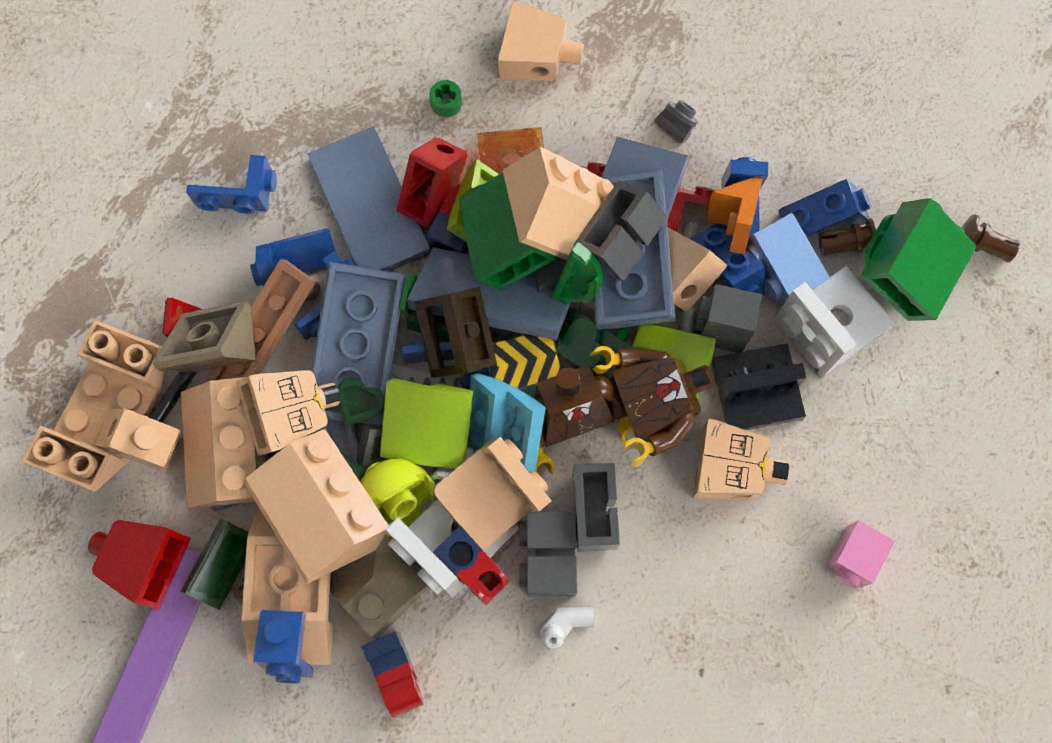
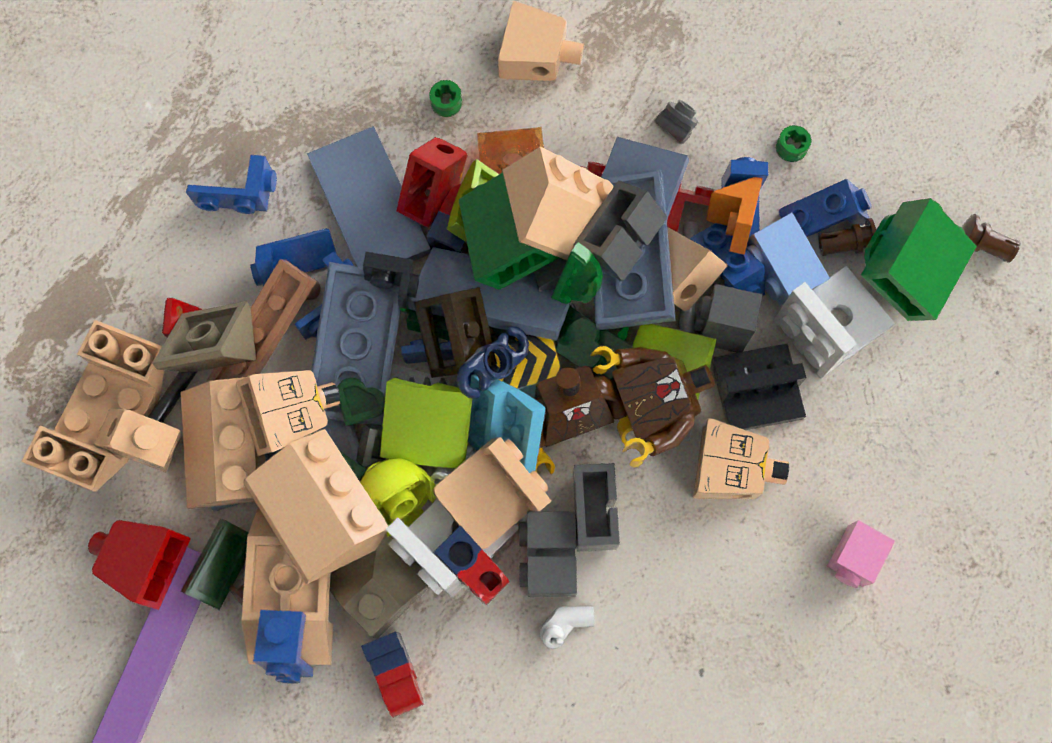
(391, 271): none -> black bracket
(479, 366): none -> dark blue piece
(789, 152): none -> green bush

